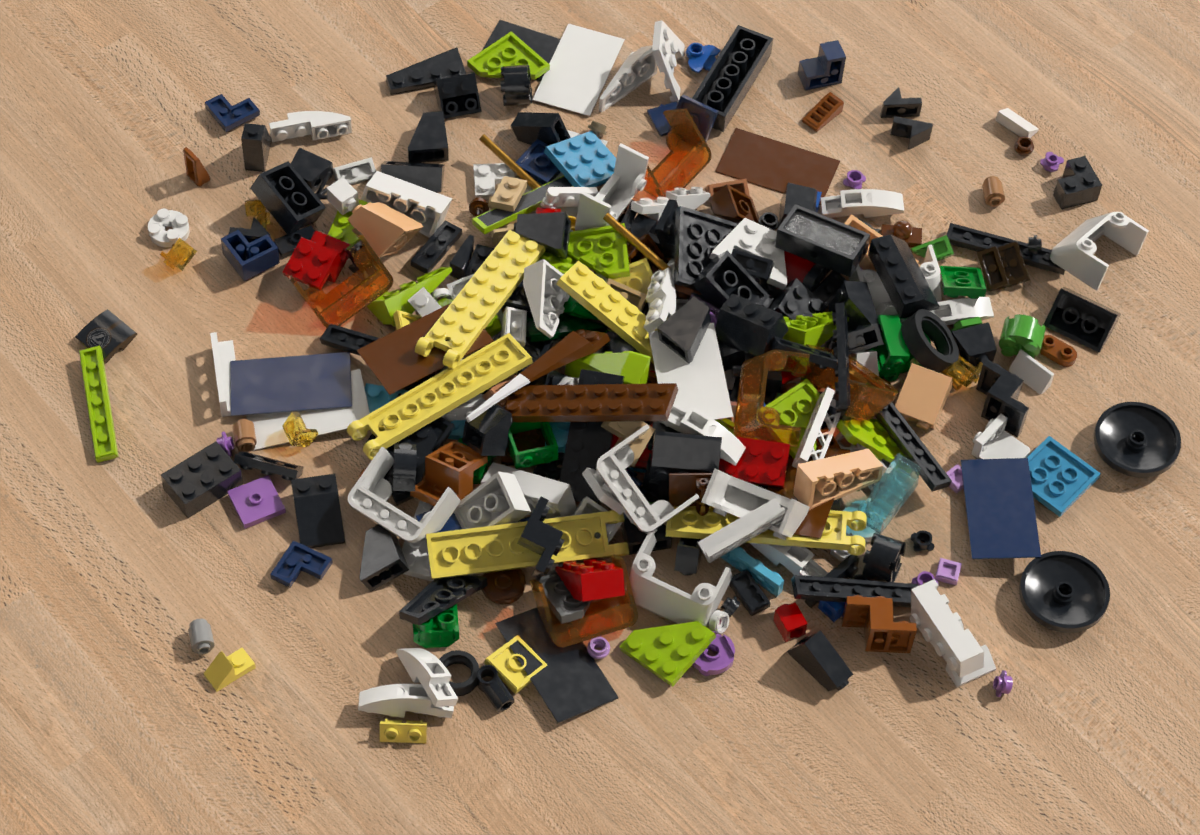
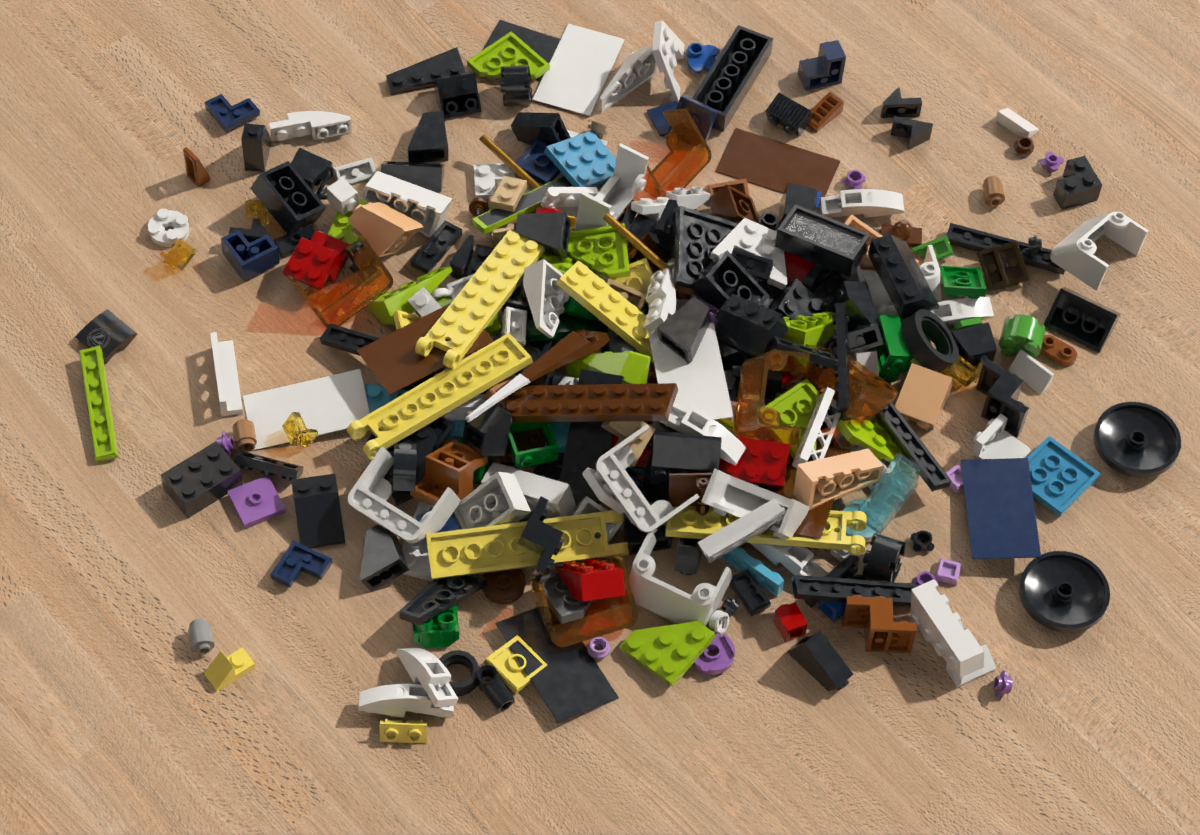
(290, 383): dark blue piece -> none
(788, 114): none -> black brick

